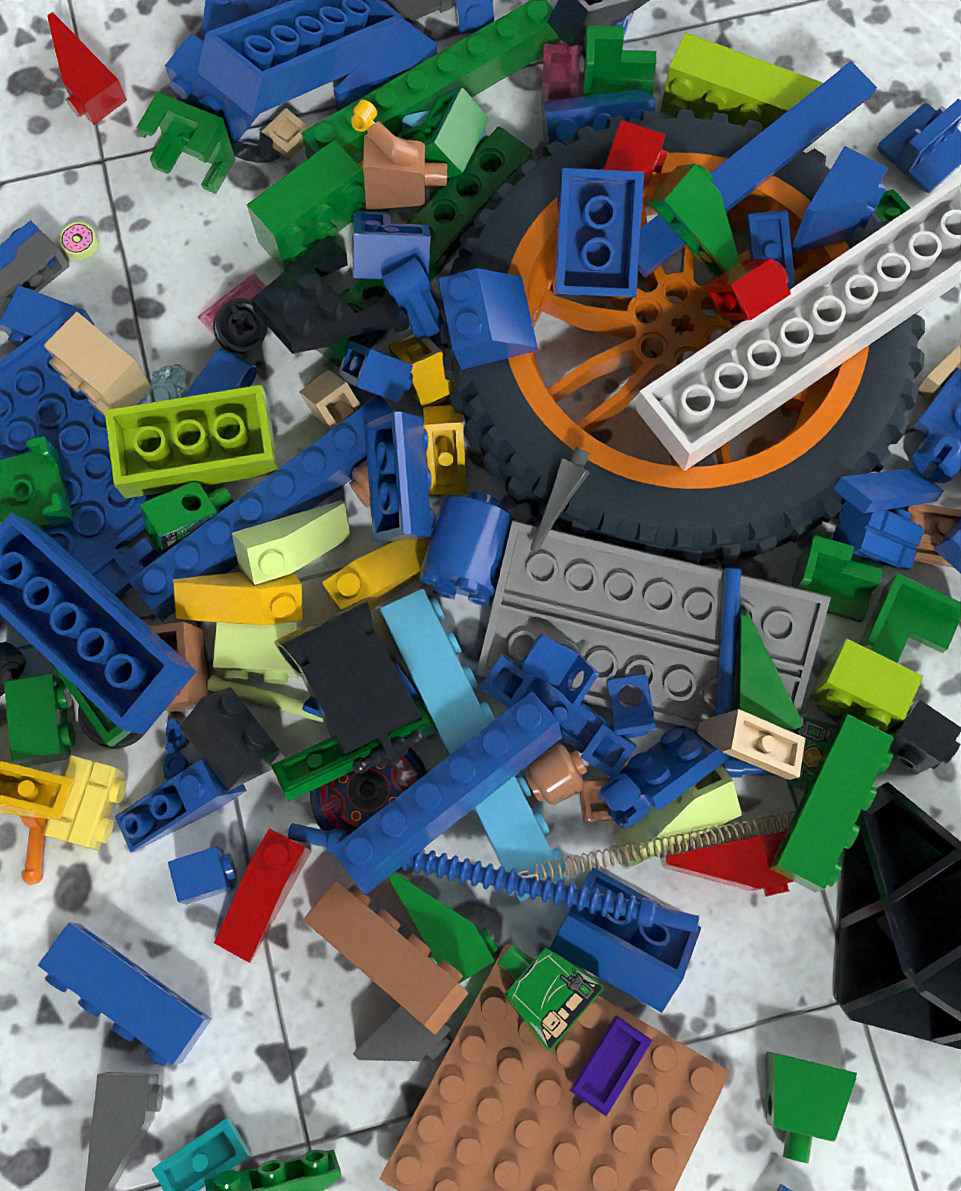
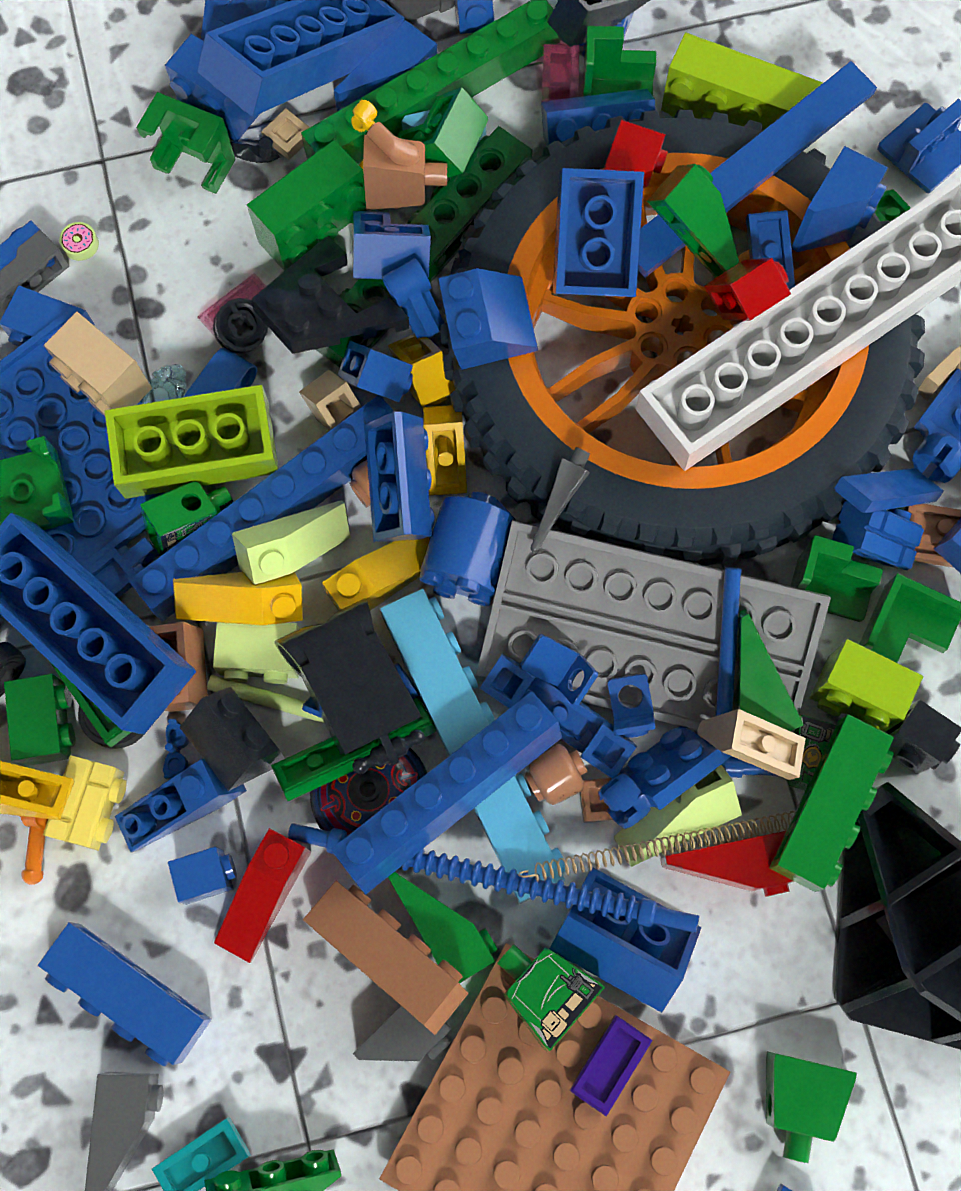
(89, 83): red slope -> none

